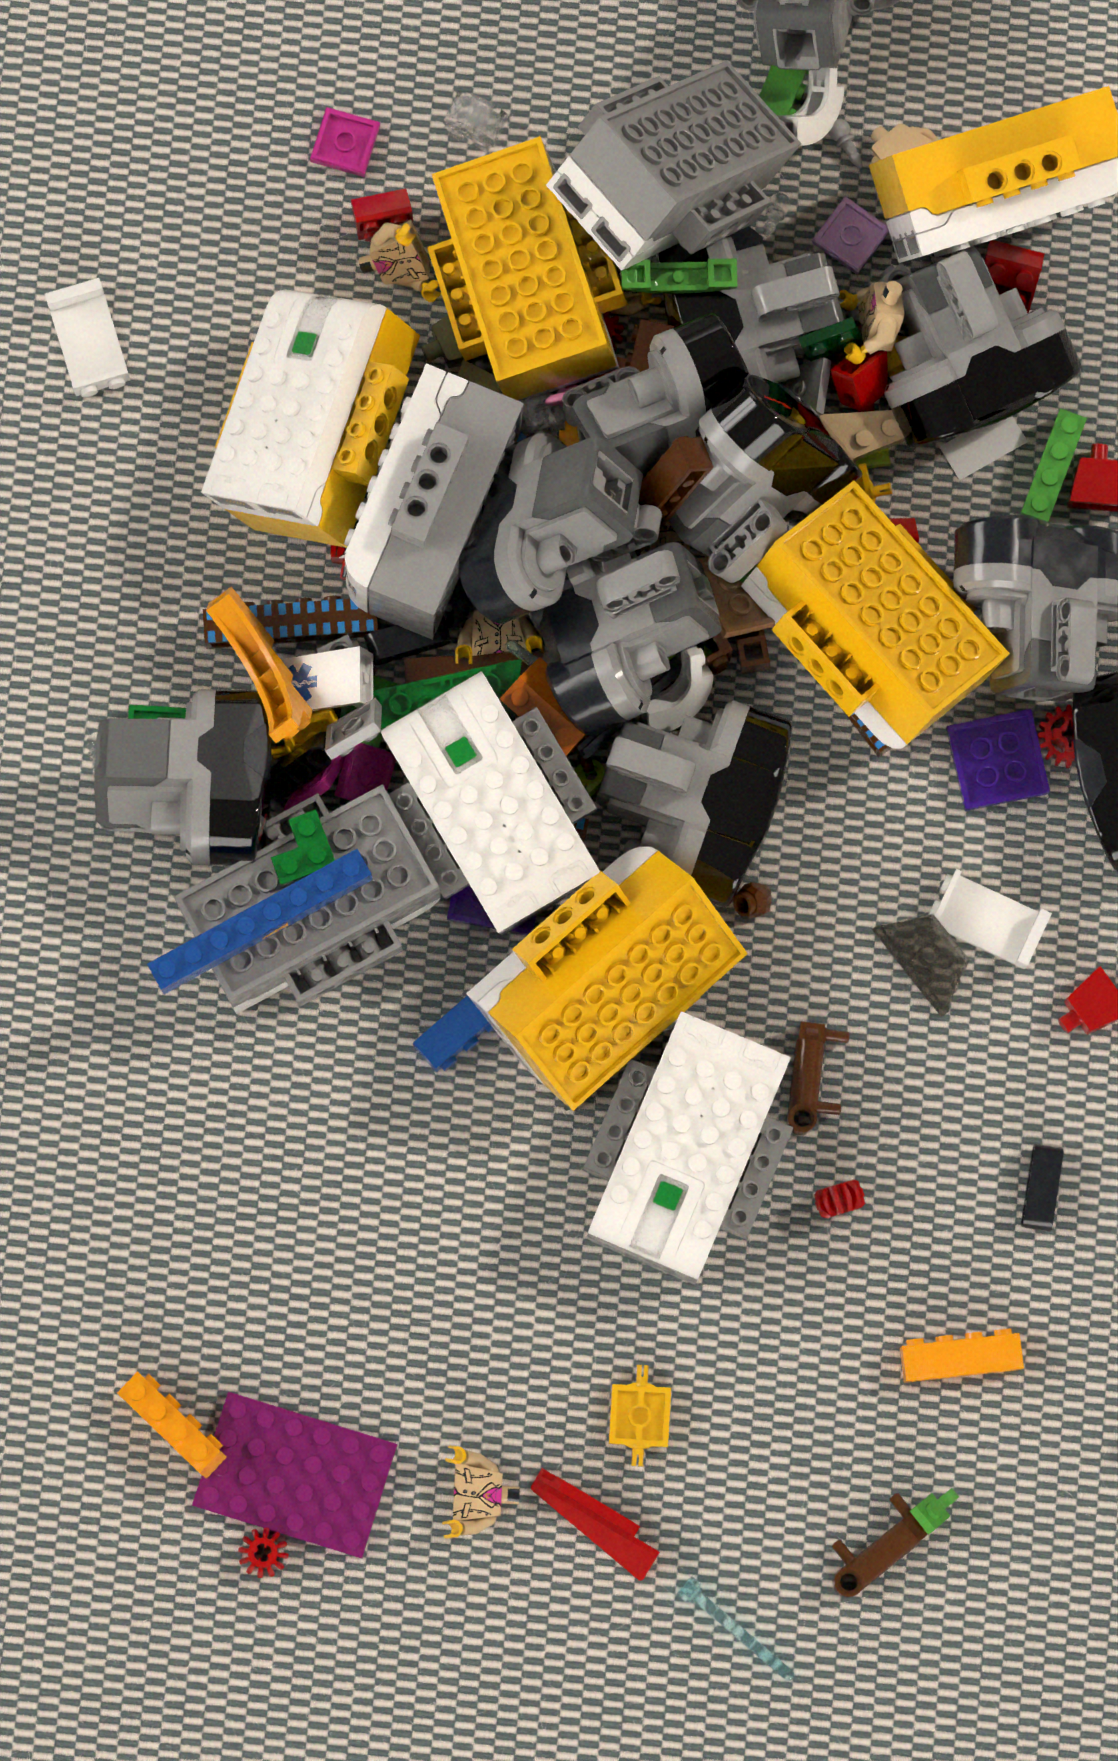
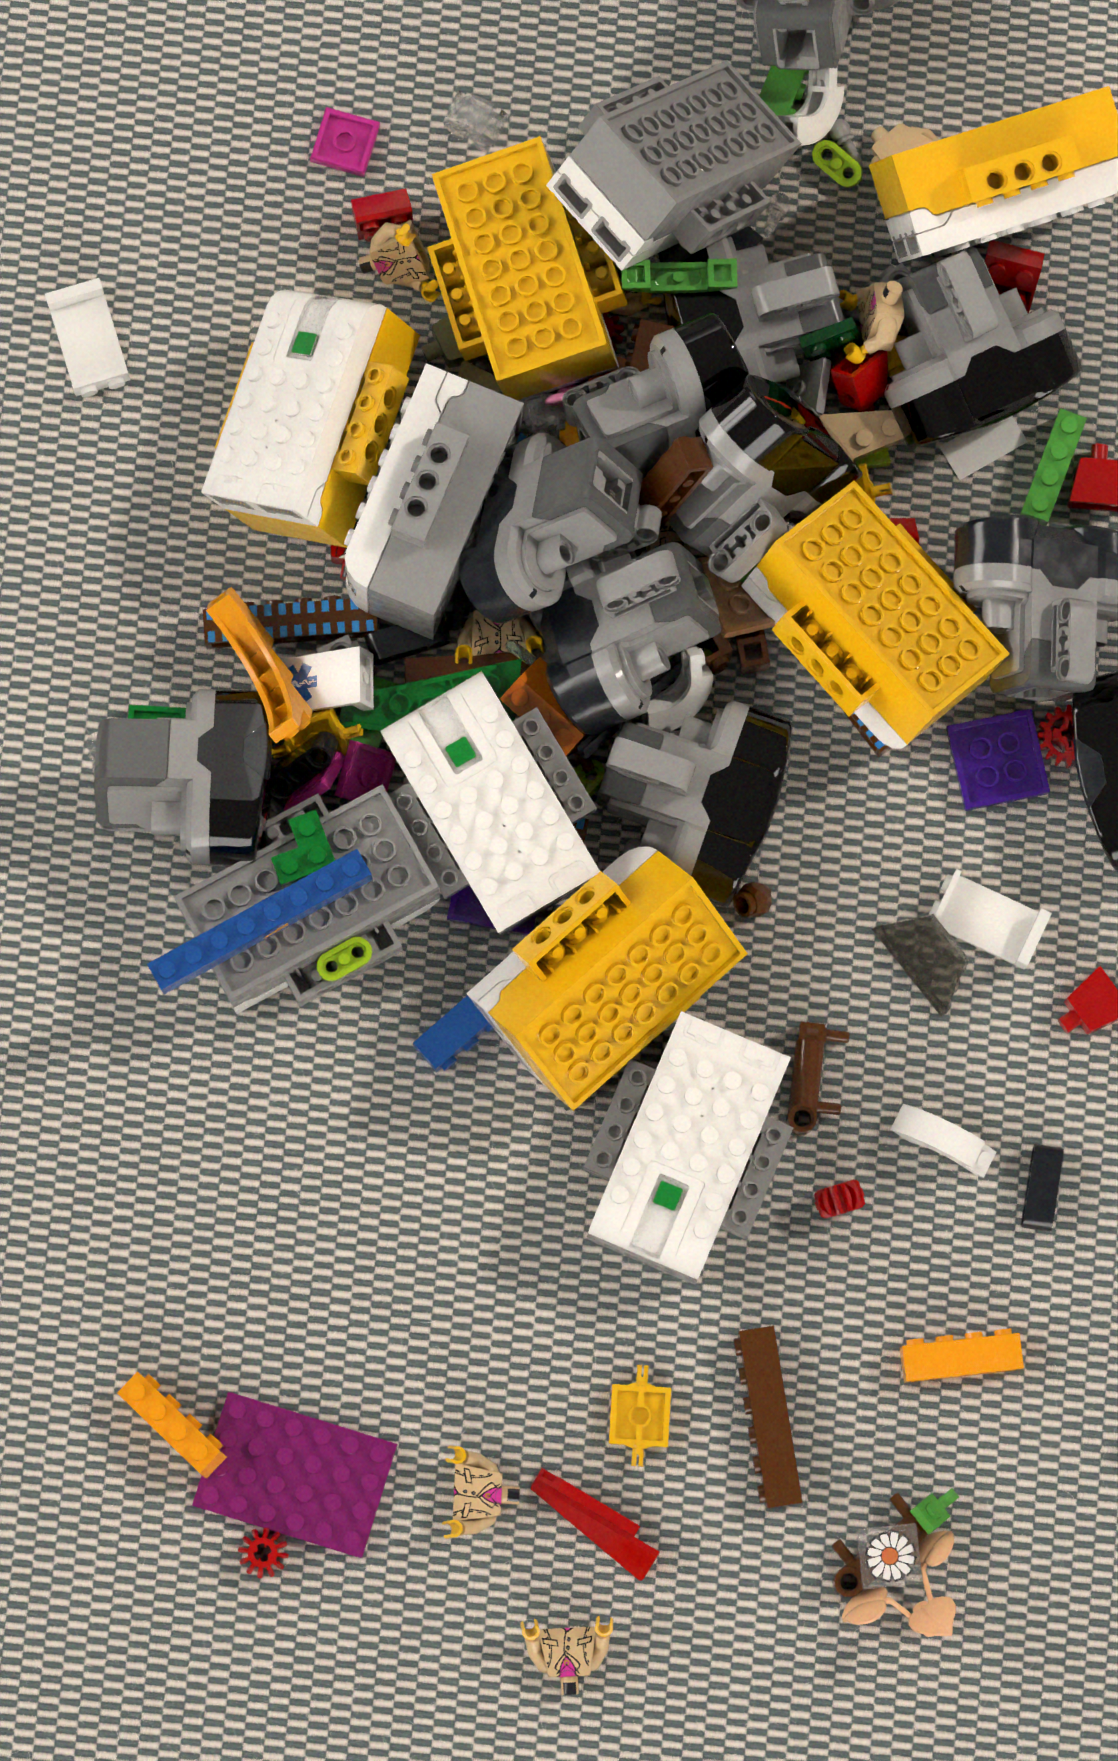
(344, 959): none -> lime plate
(353, 728): light grey plate -> none
(568, 1651): none -> tan torso
(693, 1593): clear light blue piece -> none
(769, 1417): none -> reddish brown brick
(837, 164): none -> lime plate
(851, 235): lavender plate -> none
(889, 1556): none -> tile
(929, 1617): none -> light nougat plant
(945, 1138): none -> white arch

